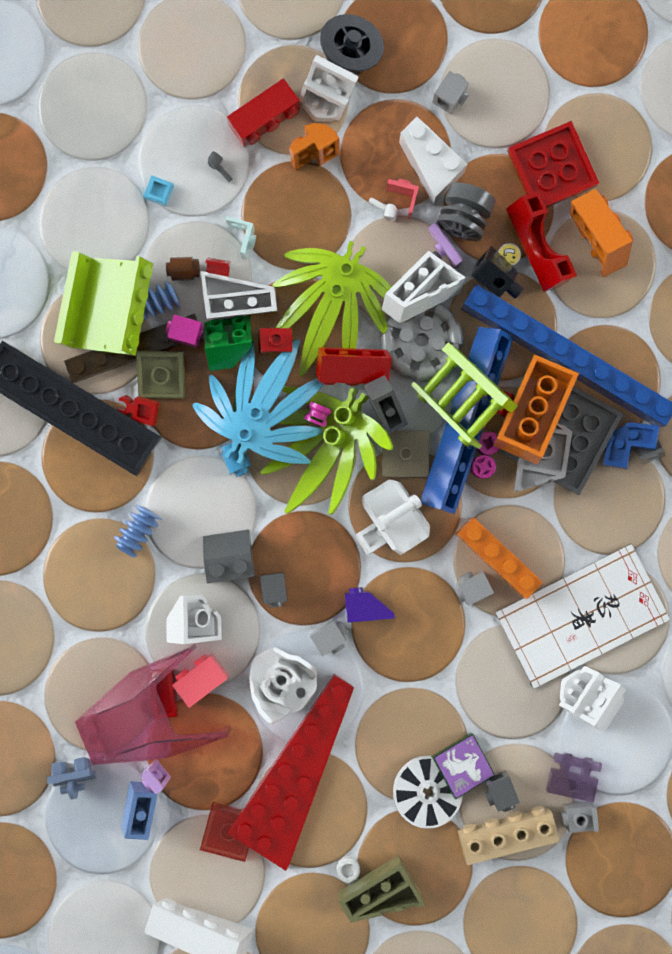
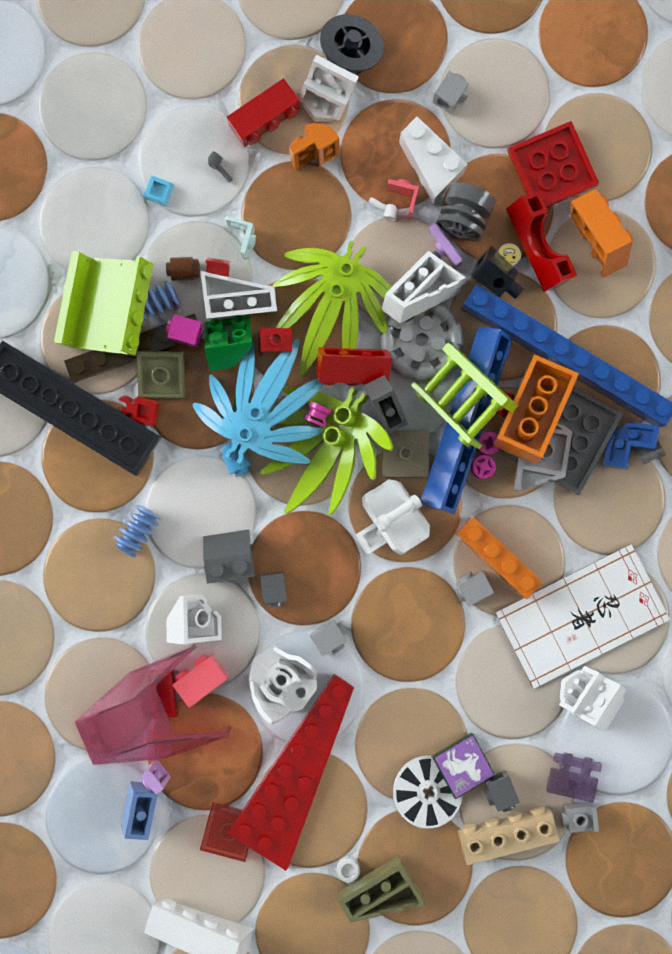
(61, 776): sand blue hips -> none
(365, 607): dark purple slope -> none

